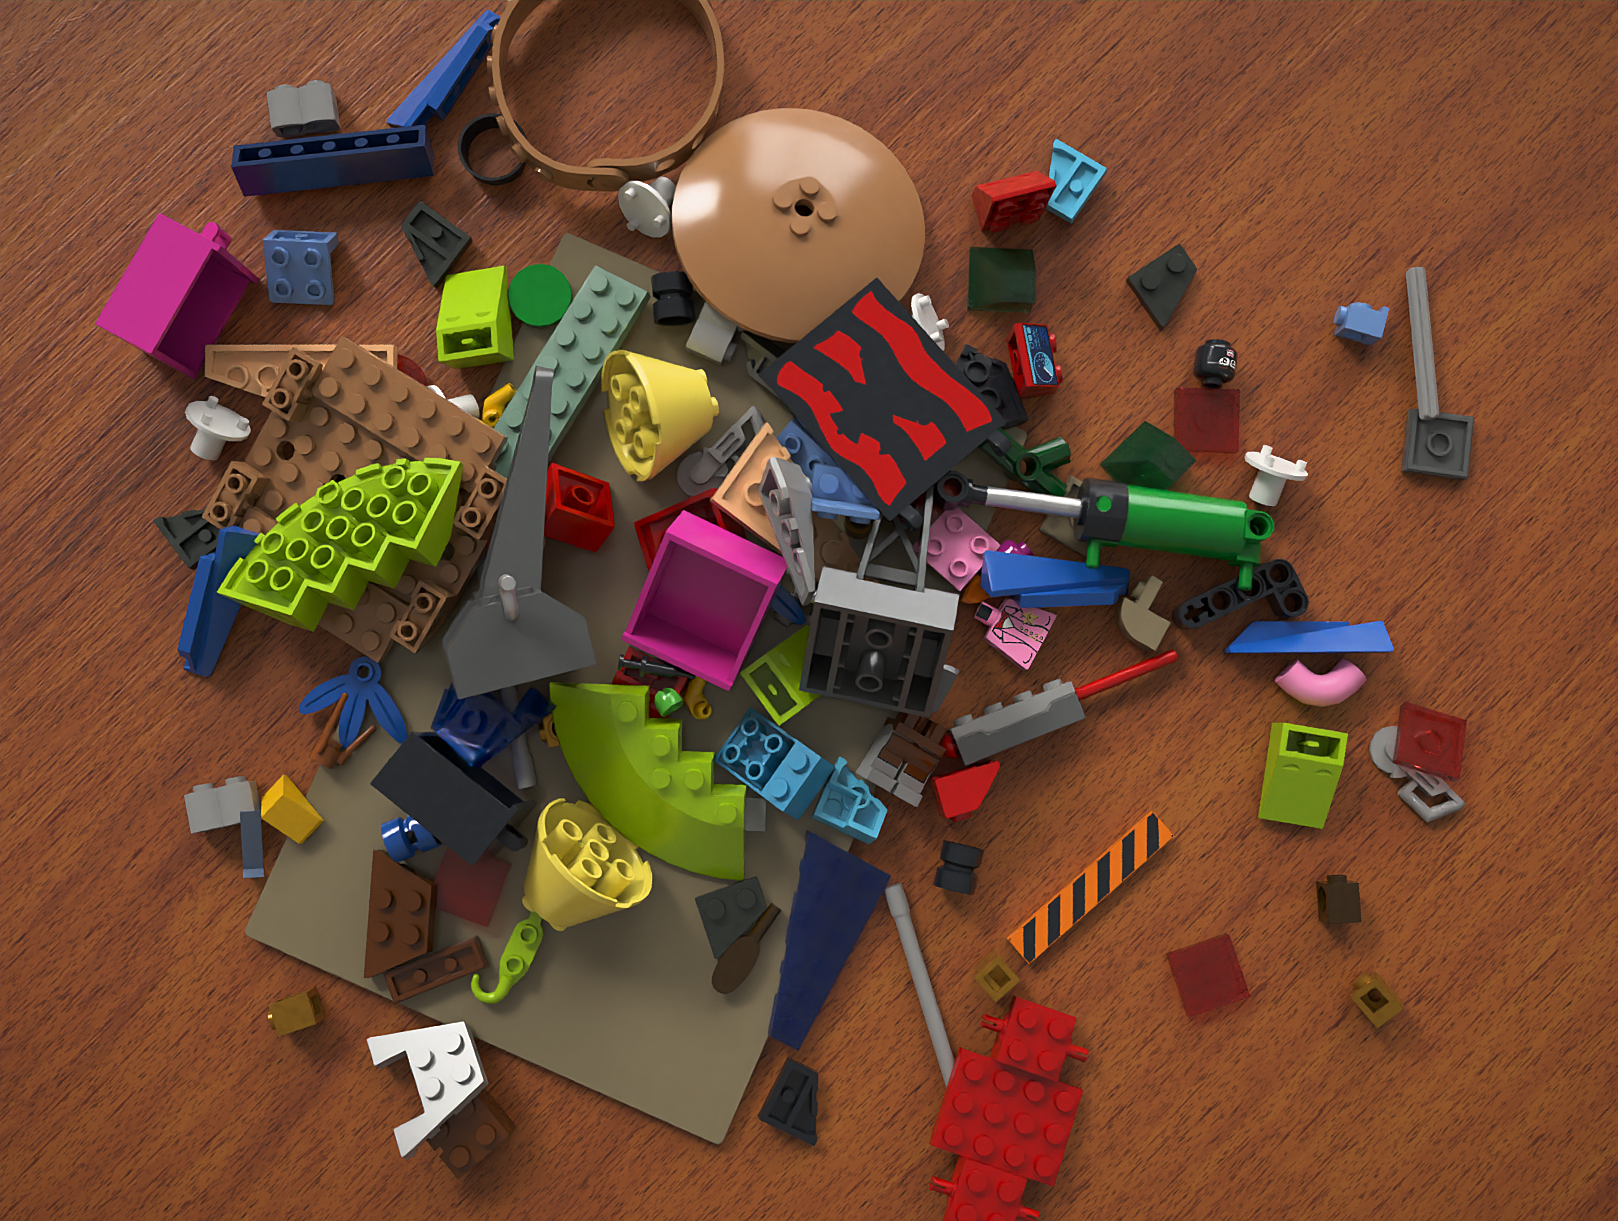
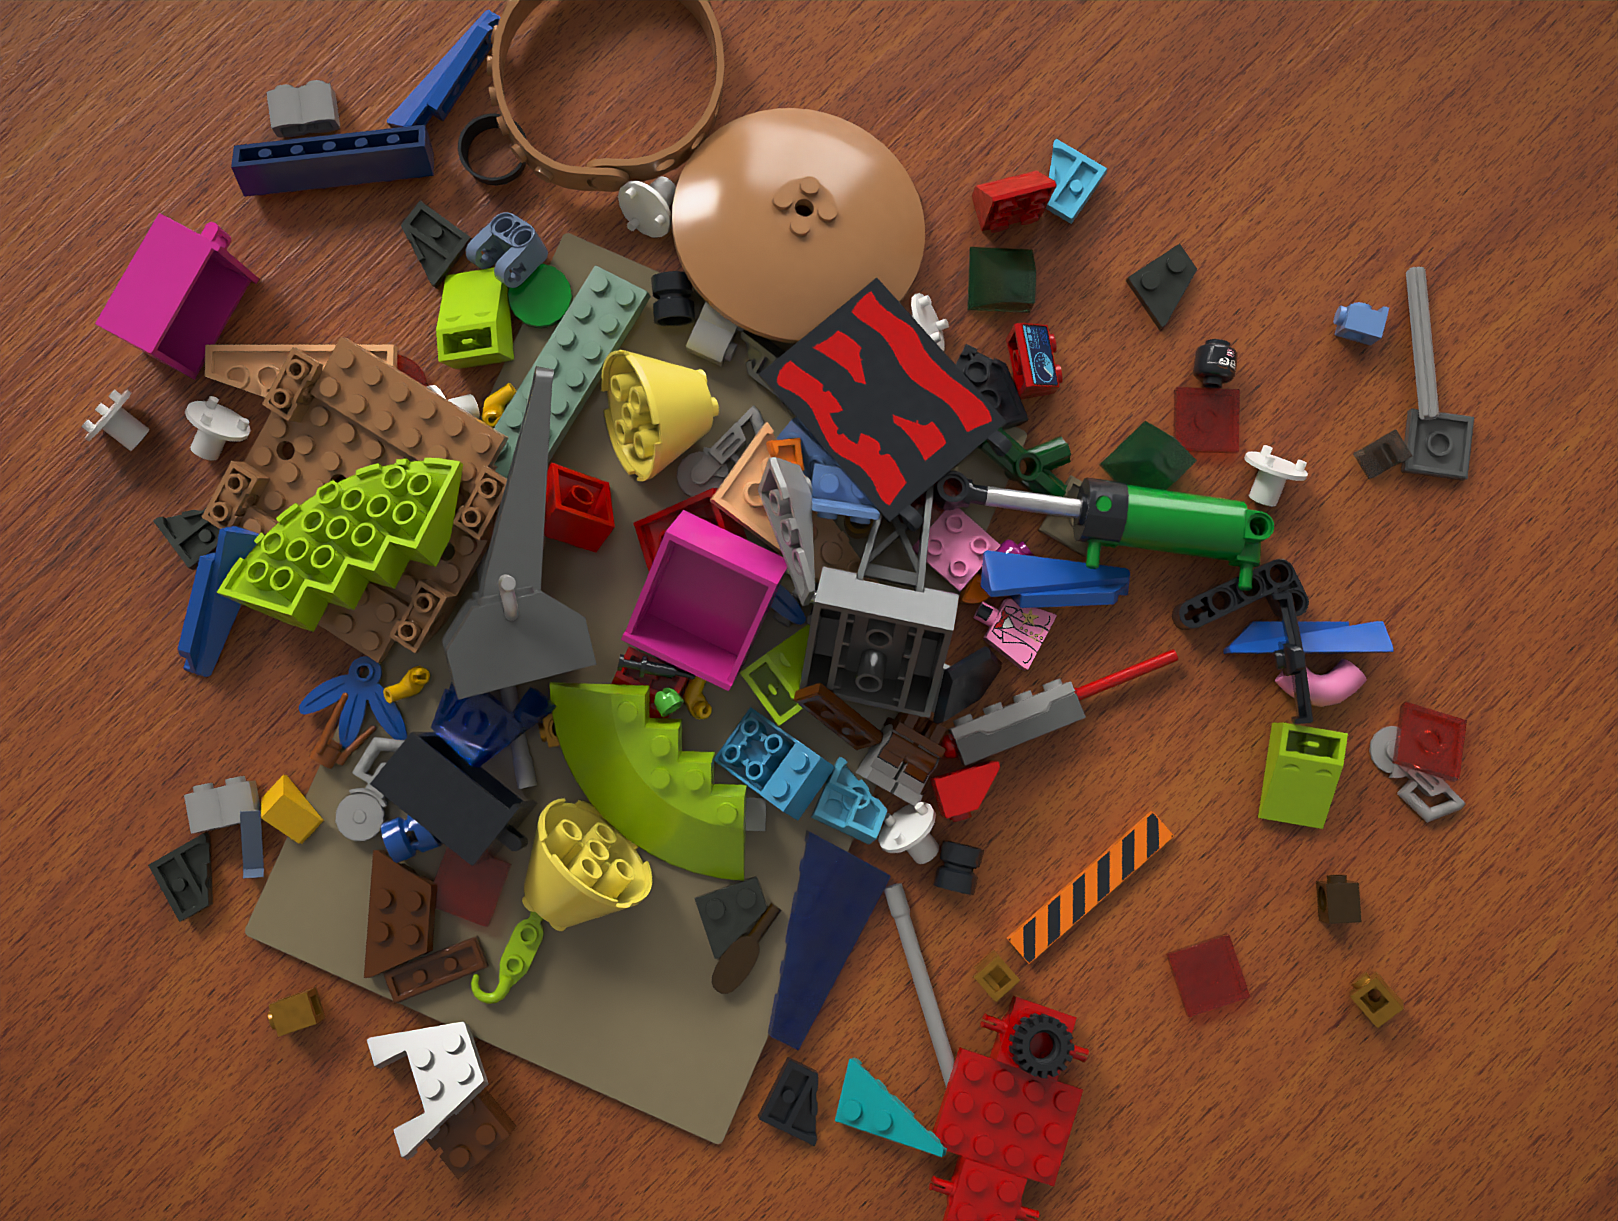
(117, 422): none -> white piece
(186, 877): none -> pearl dark grey wing
(300, 266): medium blue bracket -> none
(362, 812): none -> light grey piece
(409, 685): none -> yellow arm
(510, 244): none -> sand blue piece
(787, 450): none -> orange tile
(838, 716): none -> reddish brown tile
(873, 1109): none -> teal wing
(910, 831): none -> white piece
(966, 683): none -> black tile
(1060, 1051): none -> black tyre
(1136, 621): dark tan brick -> none
(1291, 658): none -> black plate
(1382, 454): none -> clear smoke panel

